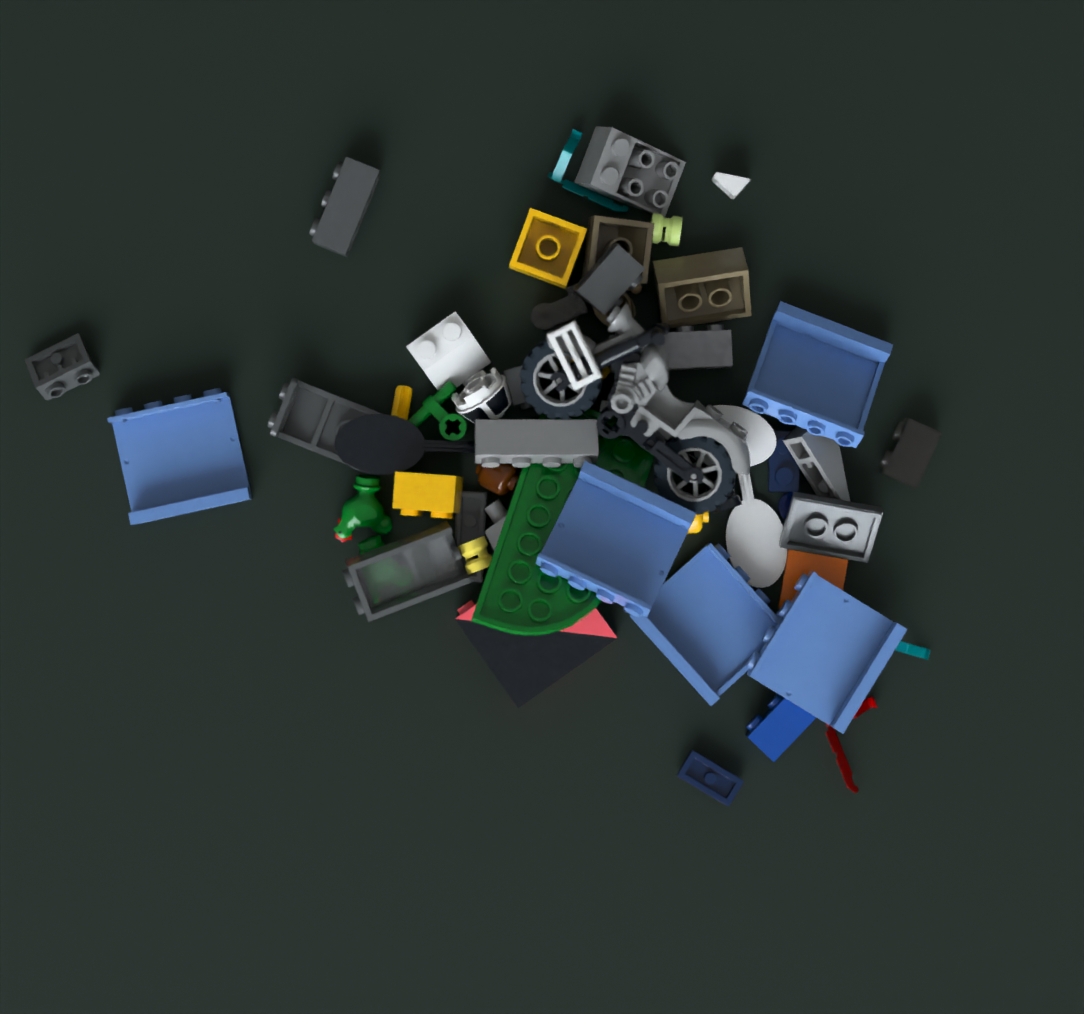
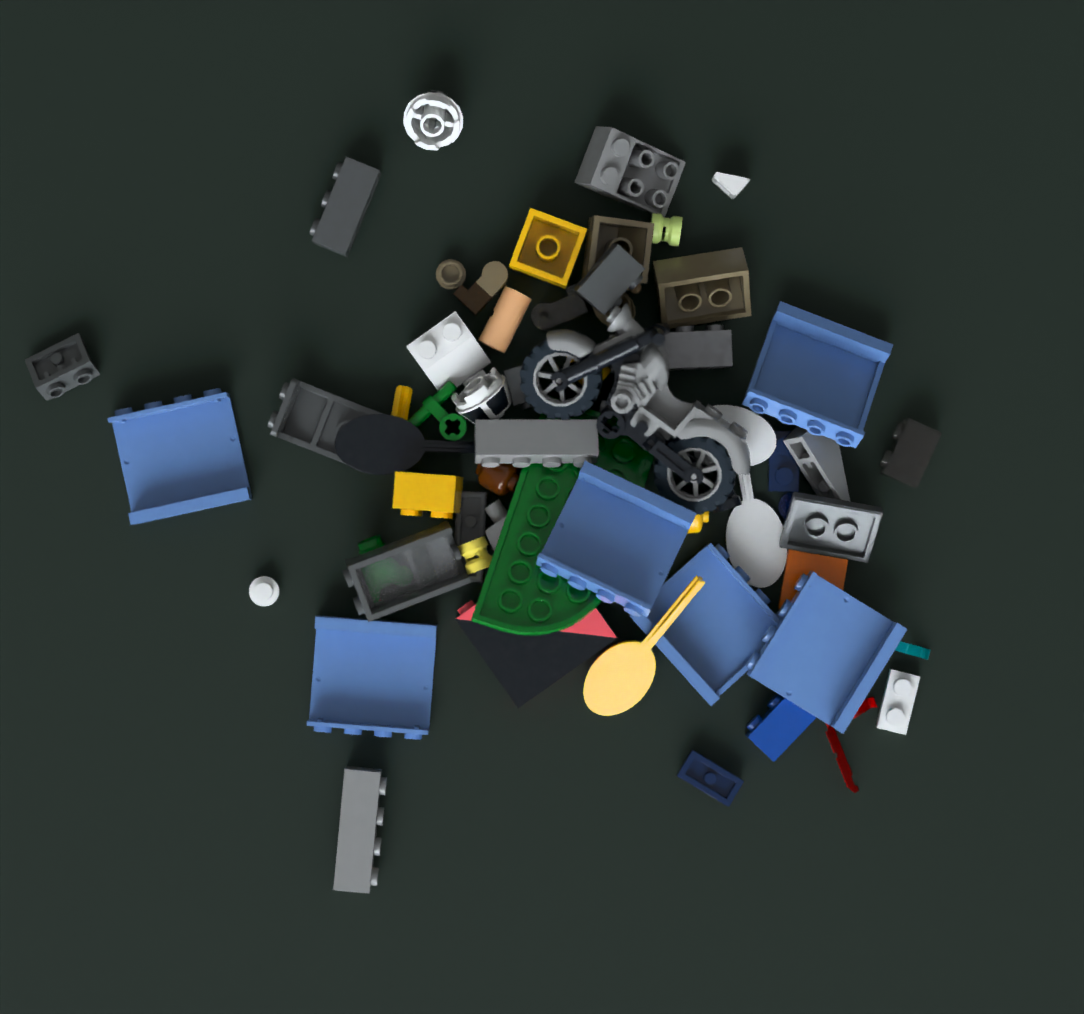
(264, 591): none -> white plate
(358, 829): none -> light grey brick
(363, 510): green animal -> none
(372, 676): none -> medium blue panel
(433, 120): none -> white cone
(450, 274): none -> dark tan plate
(485, 288): none -> leg
(505, 319): none -> light nougat pin
(561, 167): teal piece -> none
(585, 349): white tile -> none
(628, 668): none -> yellow piece
(897, 701): none -> white plate

